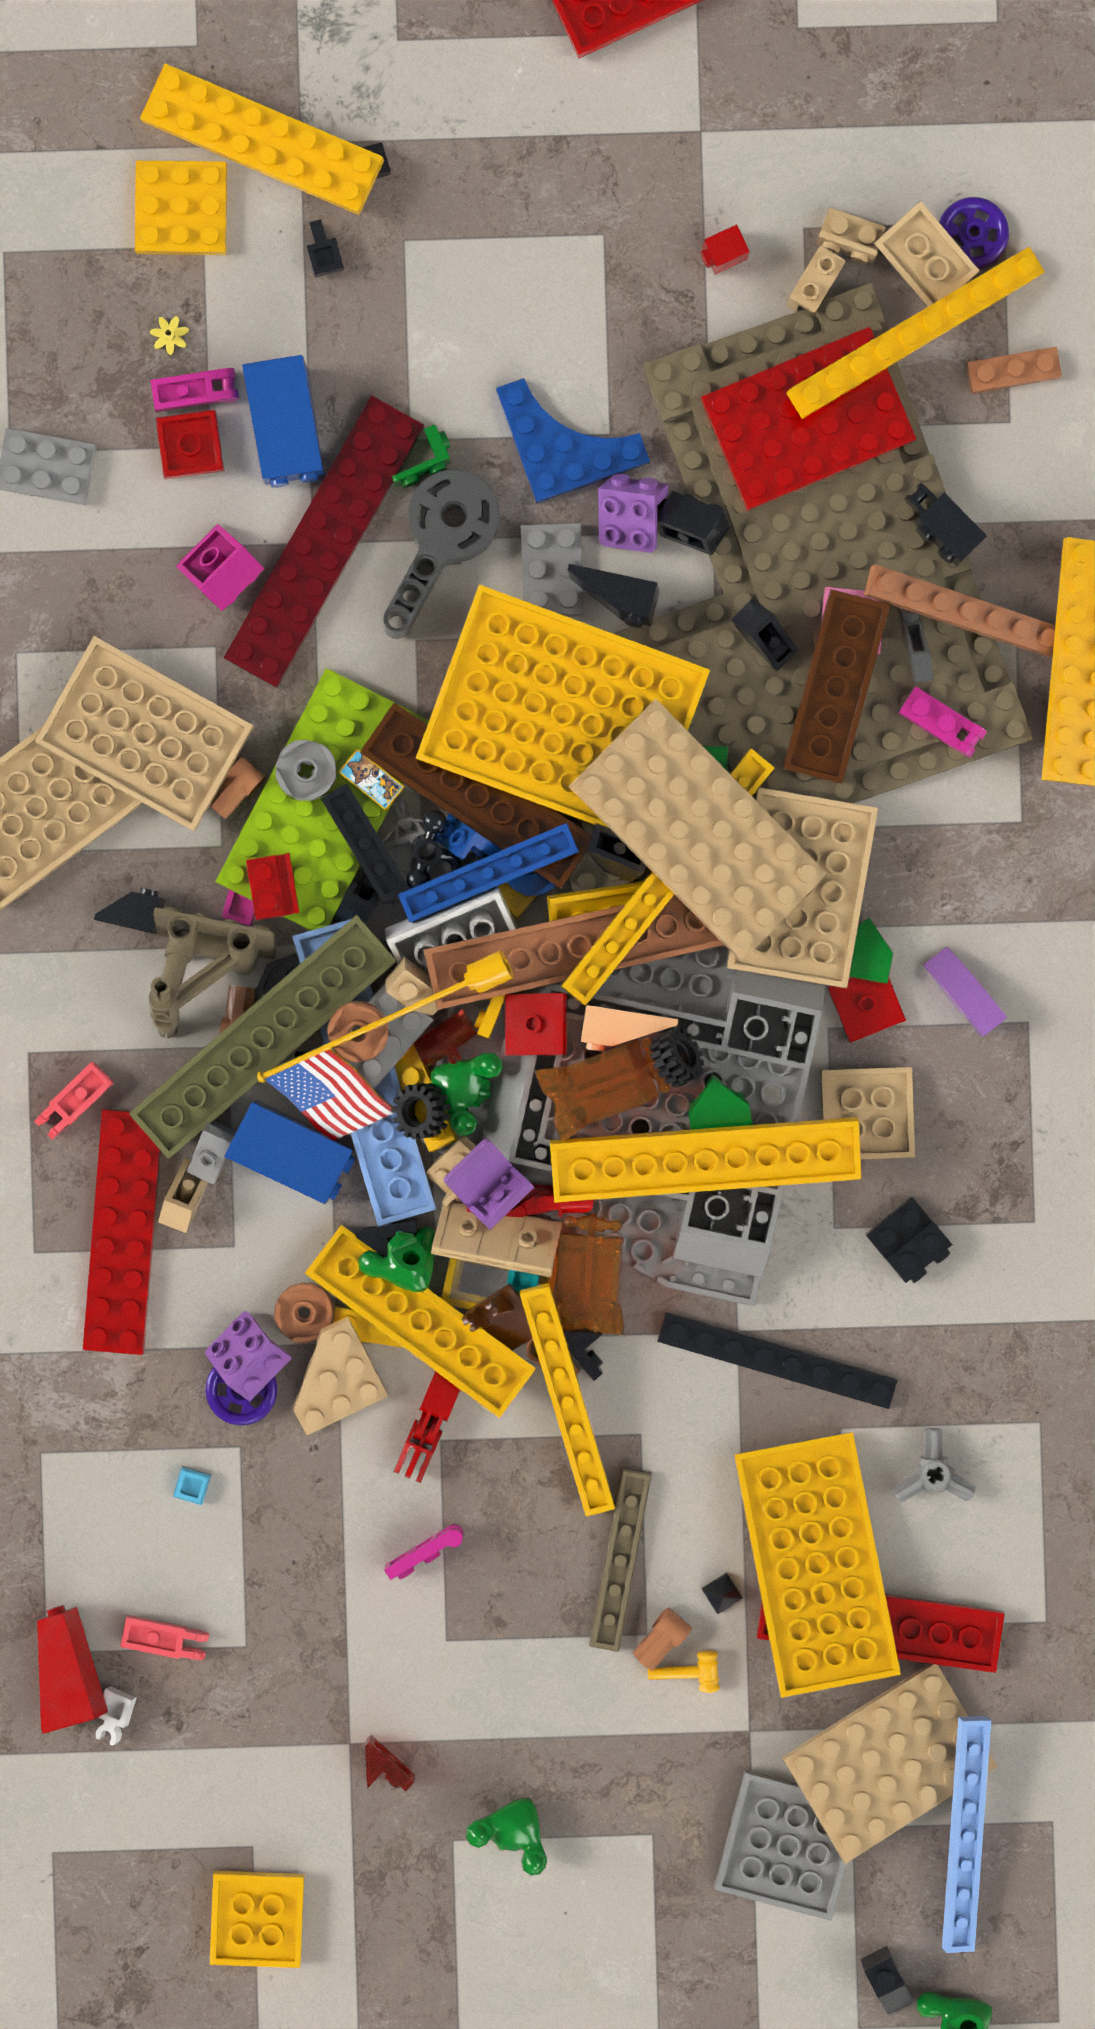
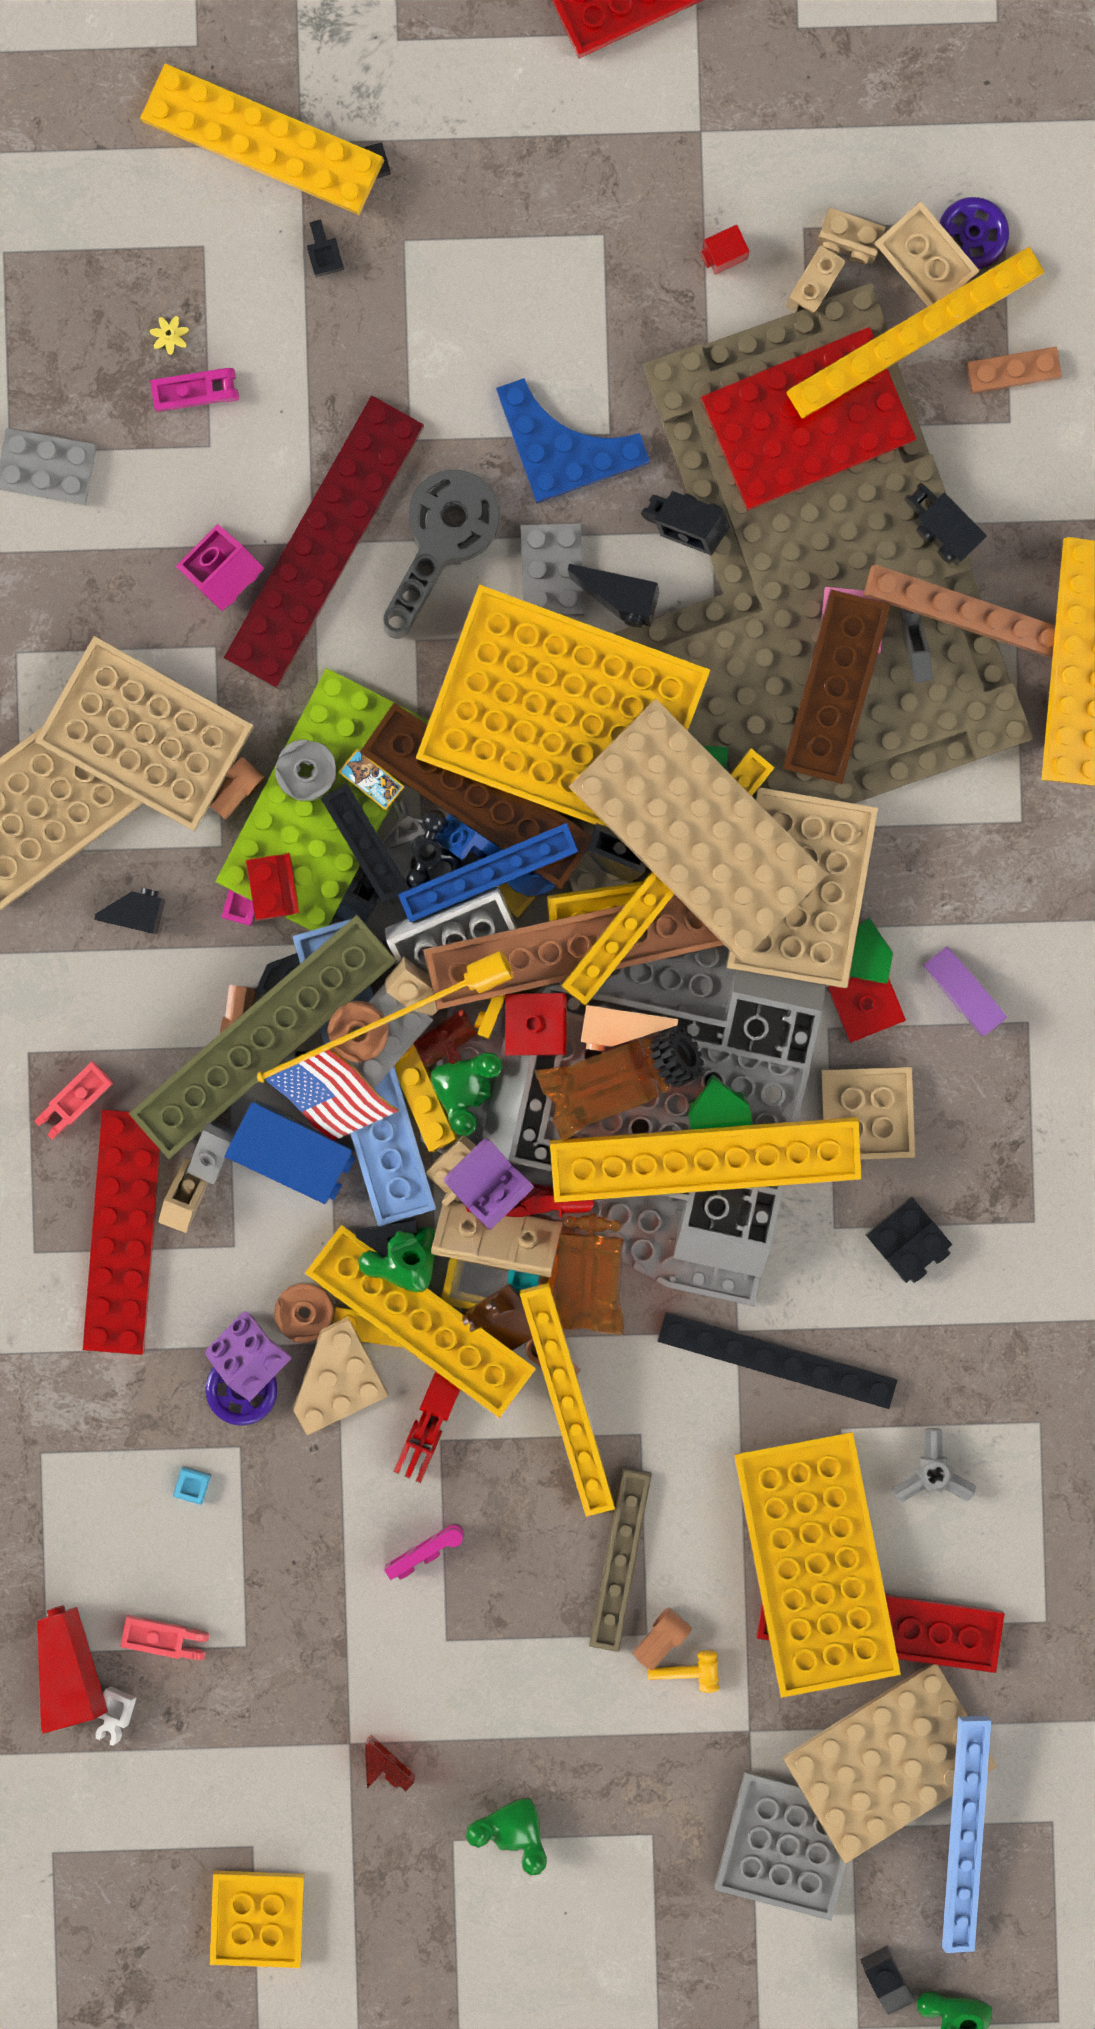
(181, 207): yellow plate -> none
(190, 444): red plate -> none
(194, 935): dark tan plate -> none
(283, 420): blue slope -> none
(435, 1111): black tyre -> none
(439, 443): green bracket -> none
(577, 1343): black slope -> none
(630, 512): medium lavender bracket -> none
(722, 1593): black slope -> none
(764, 634): black slope -> none
(941, 721): dark pink plate -> none

